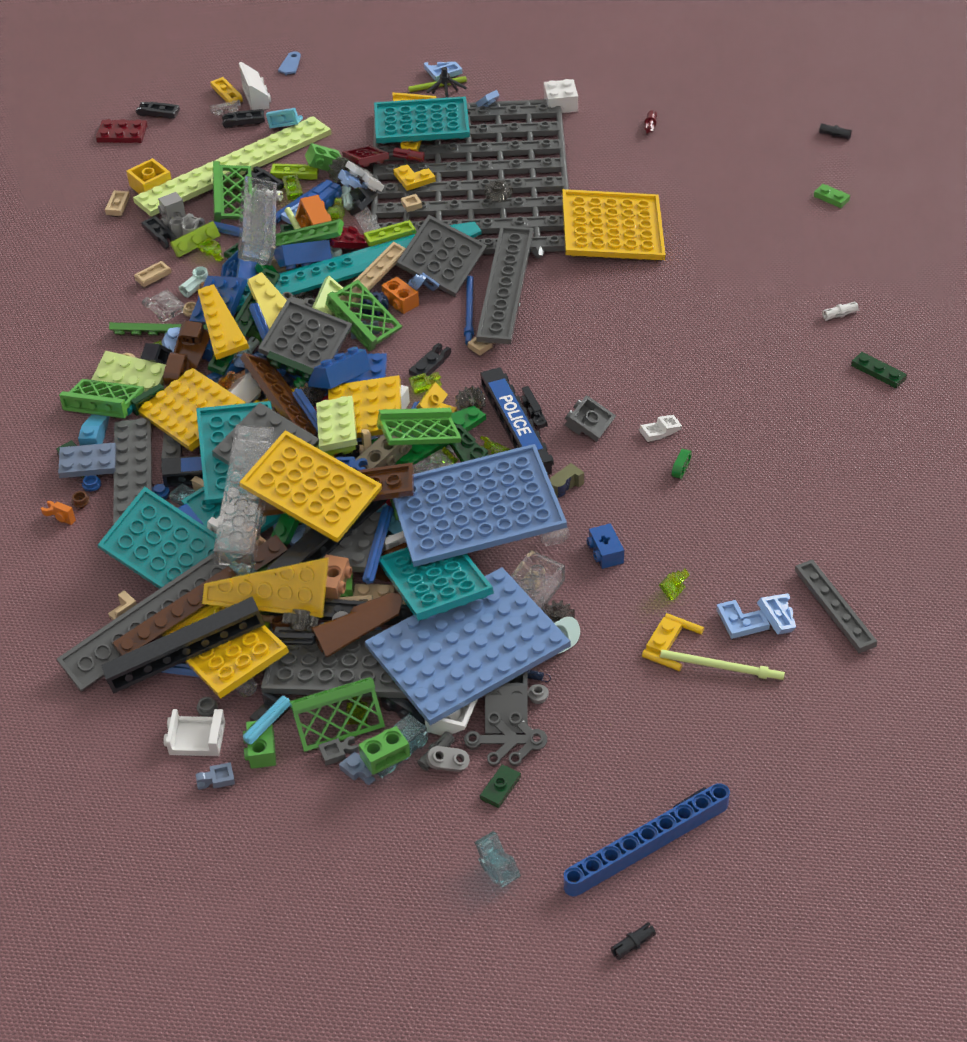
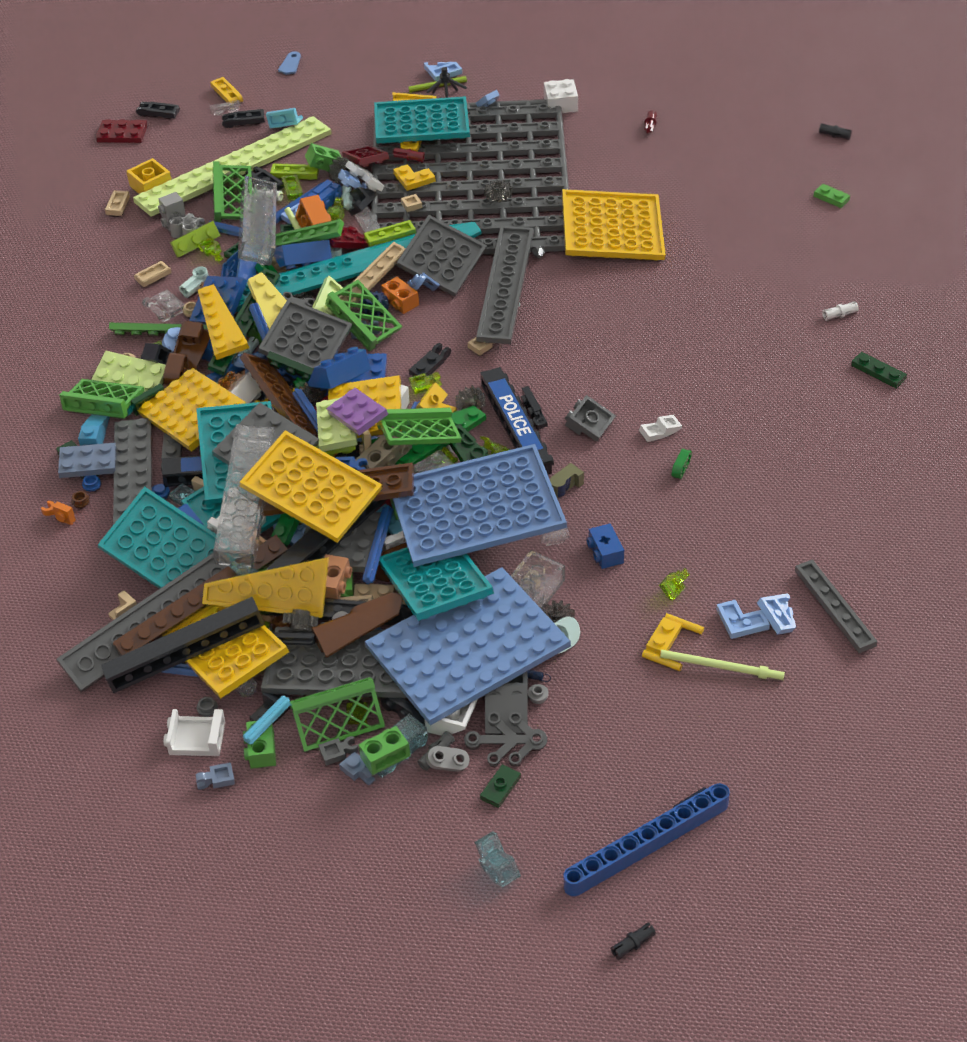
(158, 231): black hinge -> none
(254, 88): white slope -> none
(357, 411): none -> medium lavender plate
(469, 330): blue bar -> none

